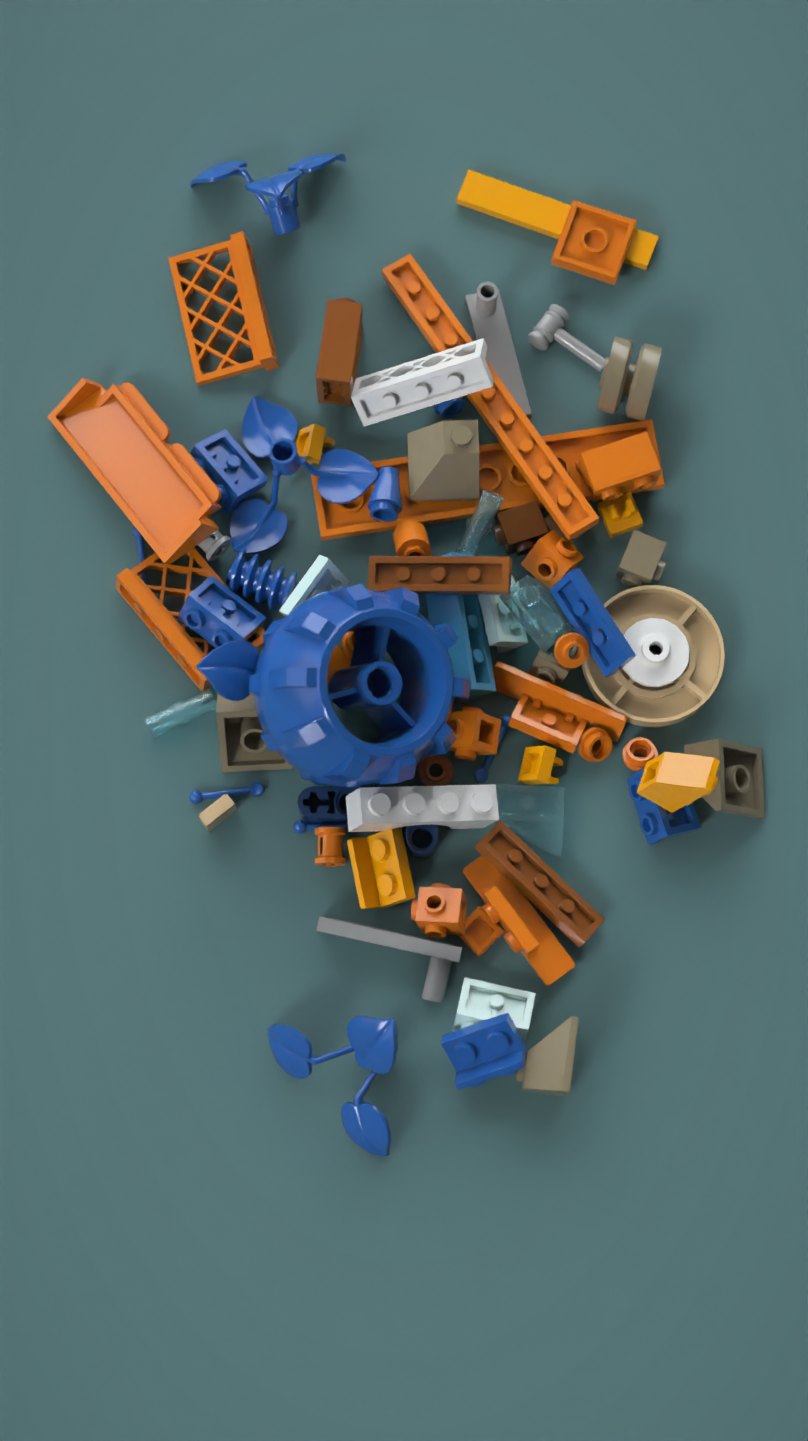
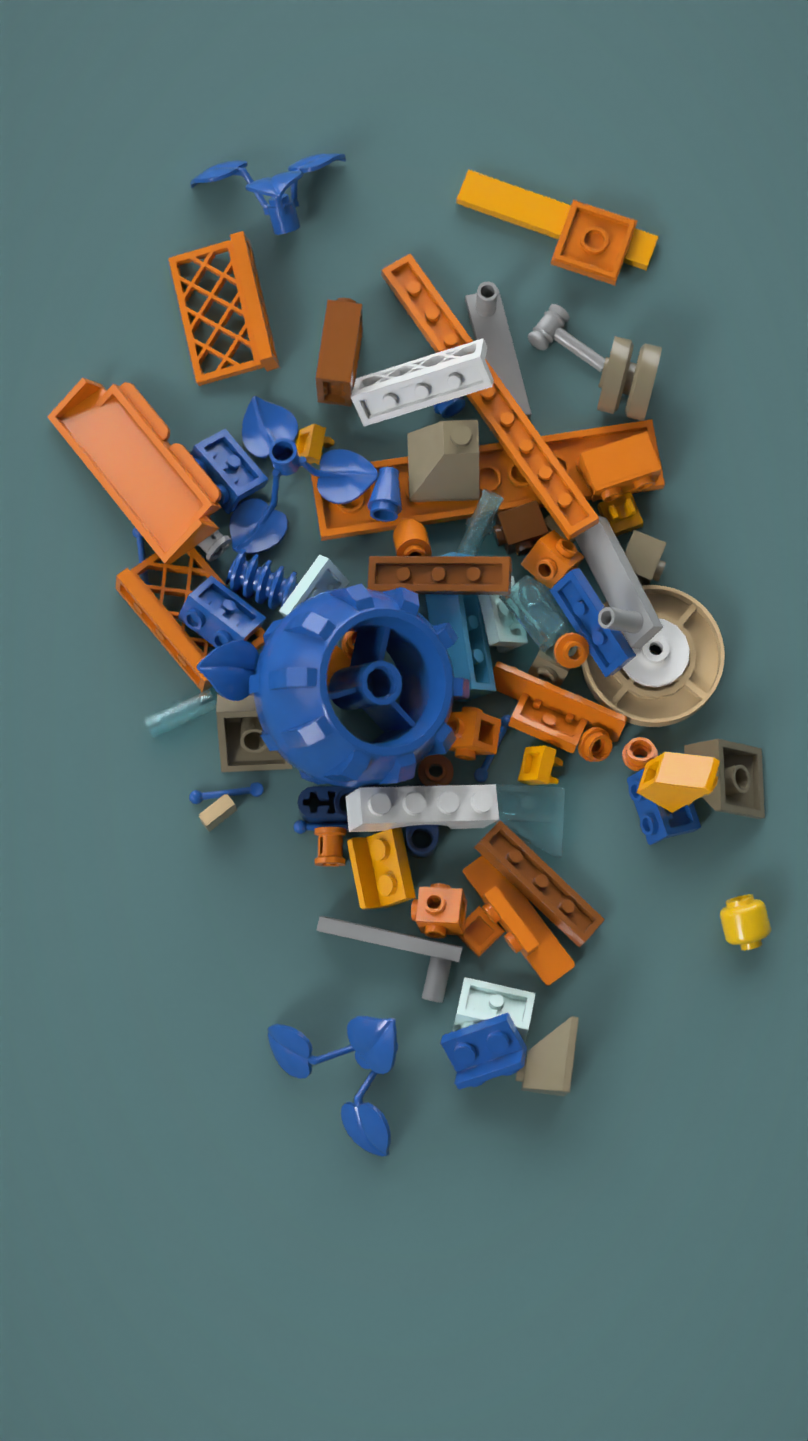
(629, 605): none -> light grey piece
(745, 921): none -> yellow head

